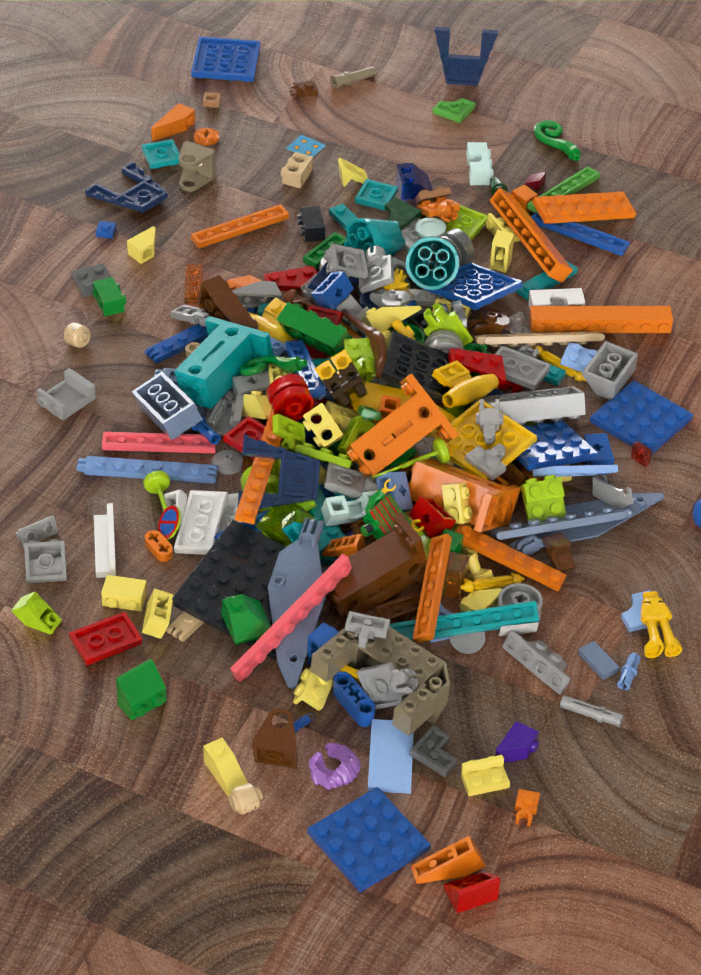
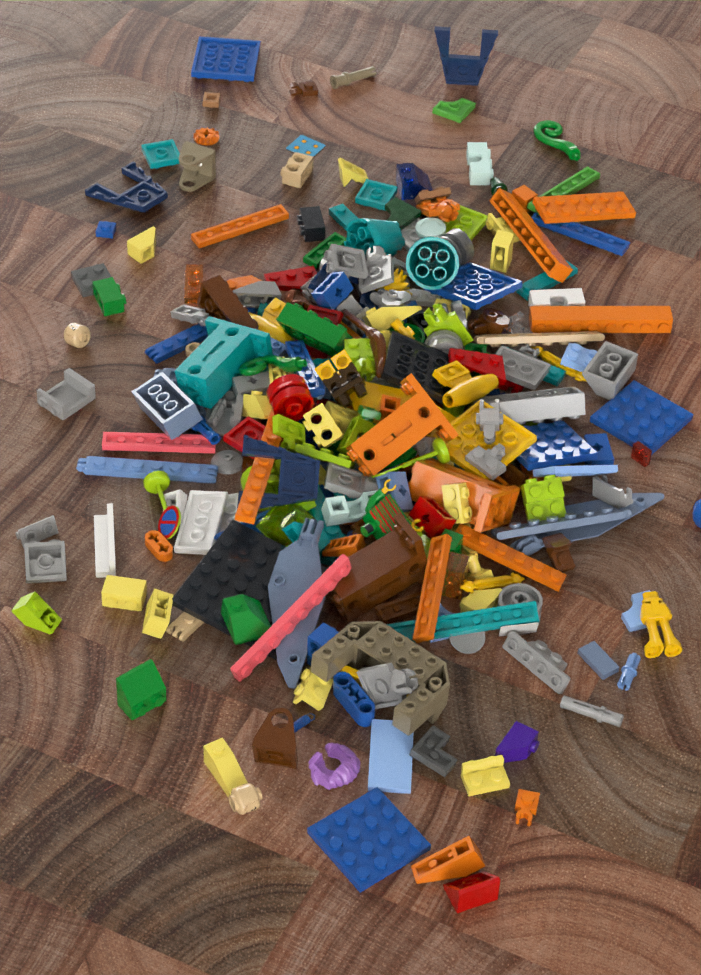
(105, 638): red plate -> none
(174, 122): orange slope -> none
(366, 627): light grey hinge -> none
(536, 180): dark red slope -> none

